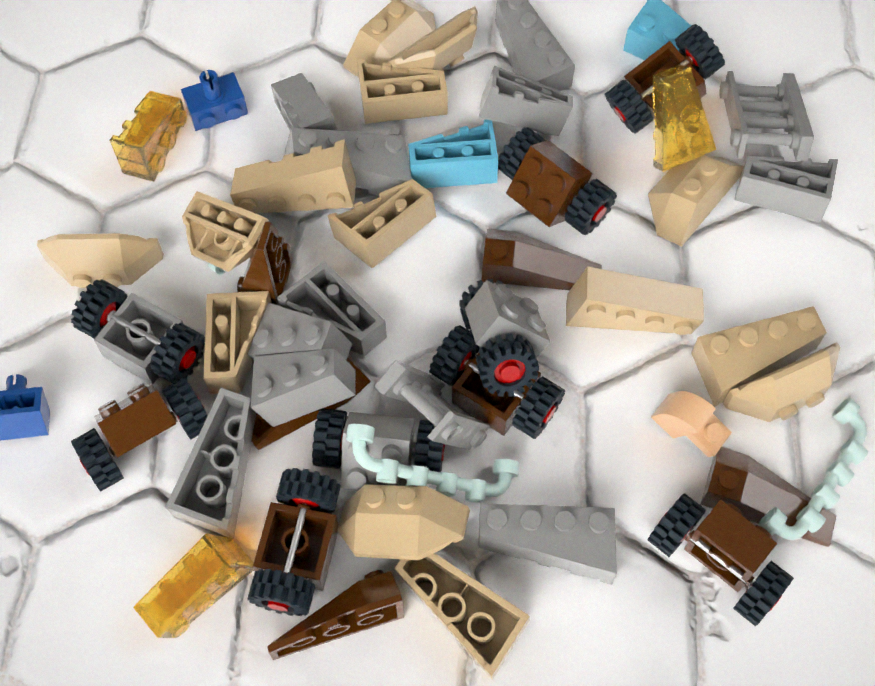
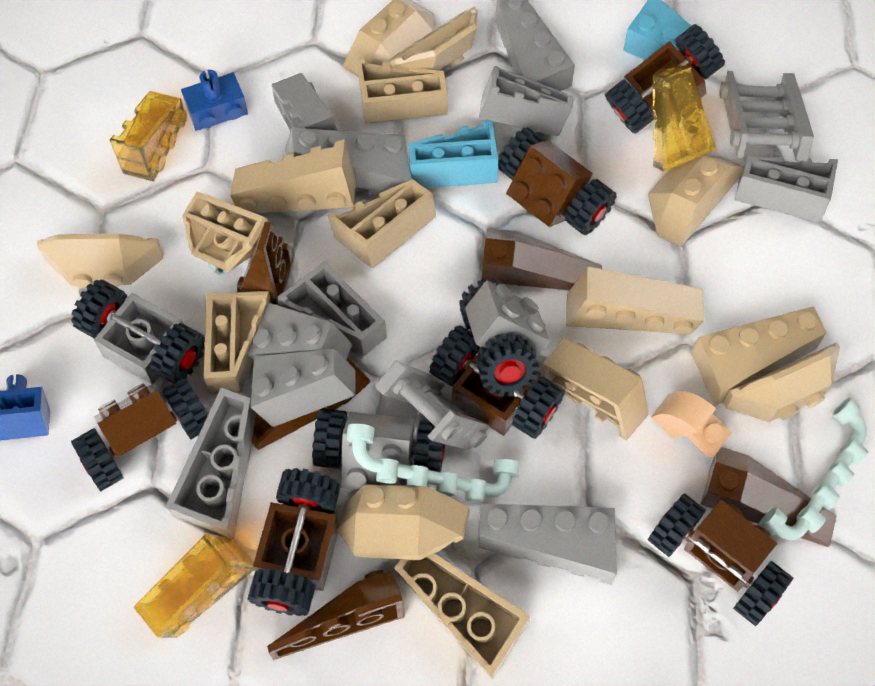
(599, 383): none -> tan wedge

